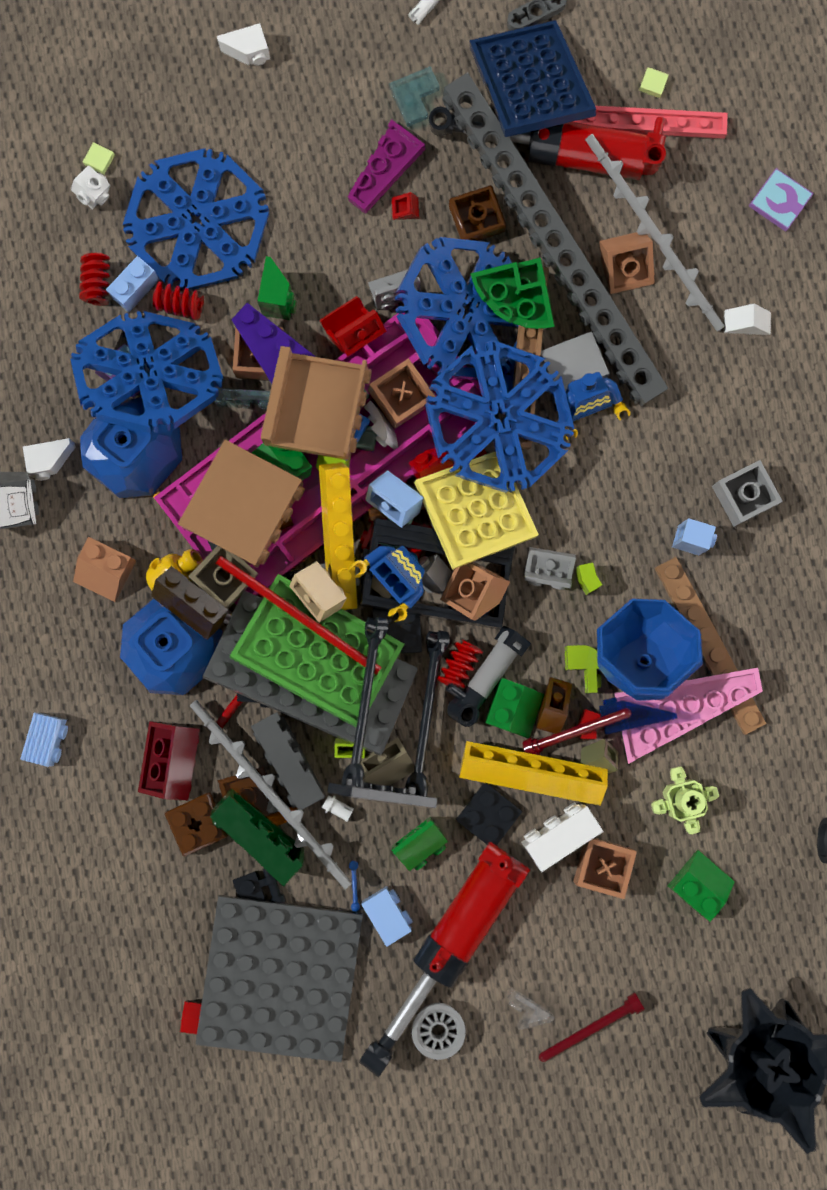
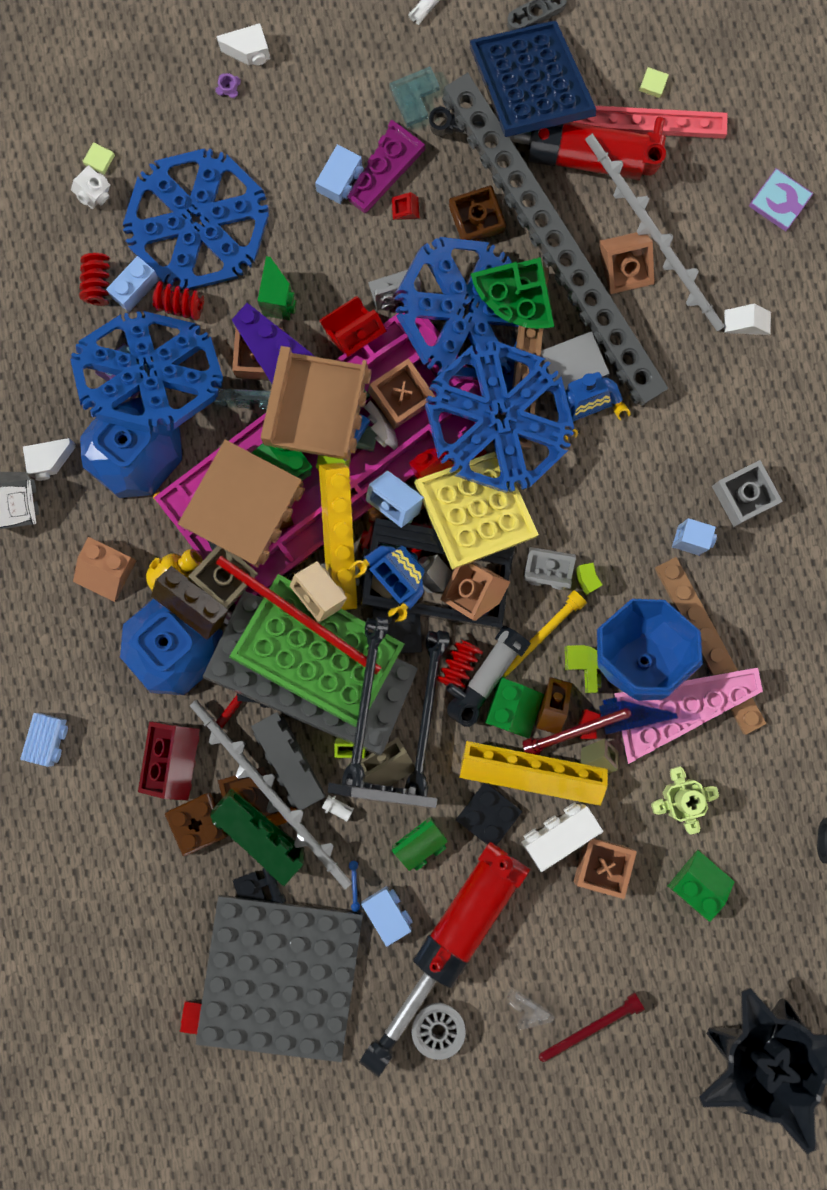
(225, 79): none -> medium lavender plate
(339, 174): none -> light blue brick
(574, 602): none -> yellow piece

